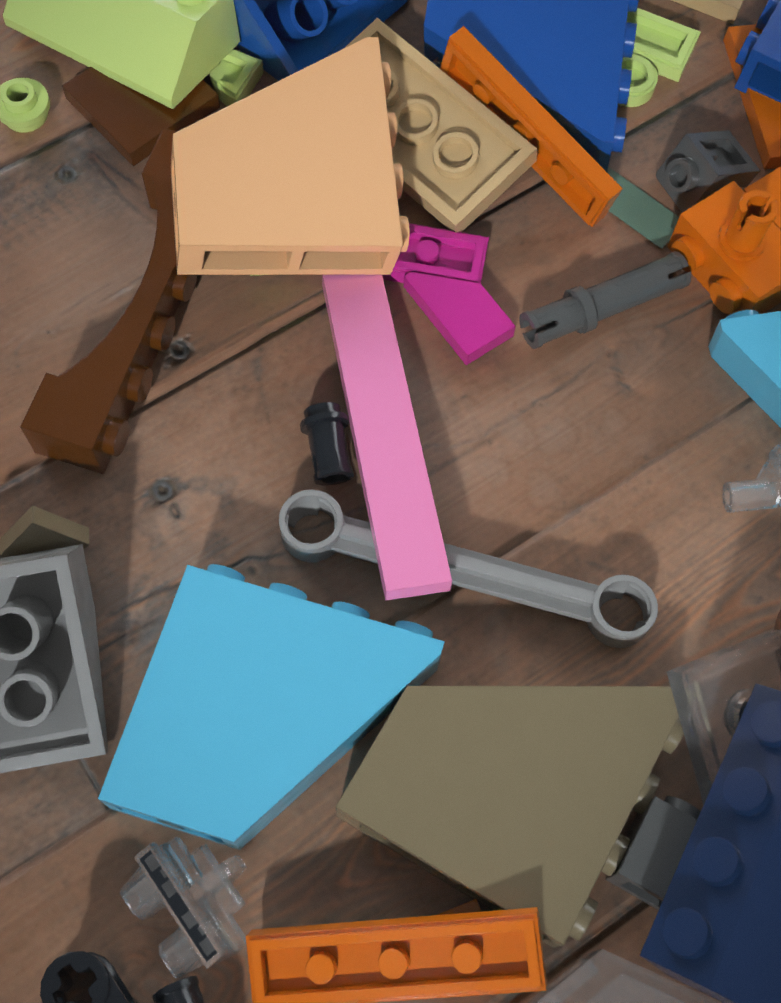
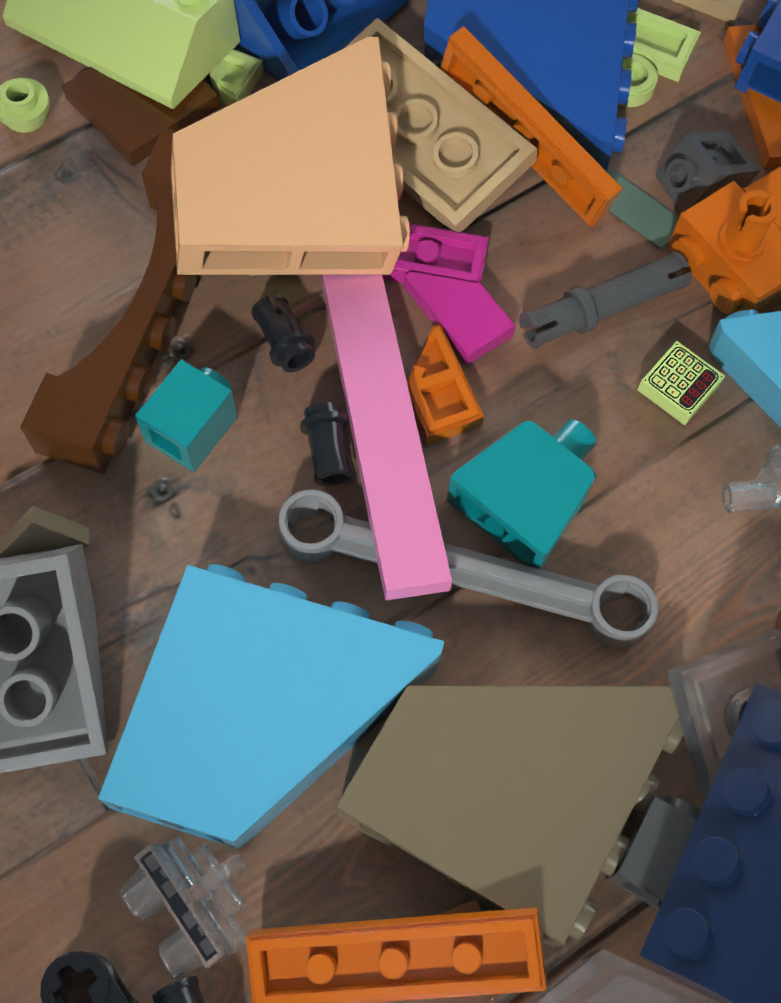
(188, 414): none -> teal brick
(288, 342): none -> black pin
(441, 392): none -> orange tile
(527, 488): none -> teal torso
(680, 383): none -> yellowish green tile

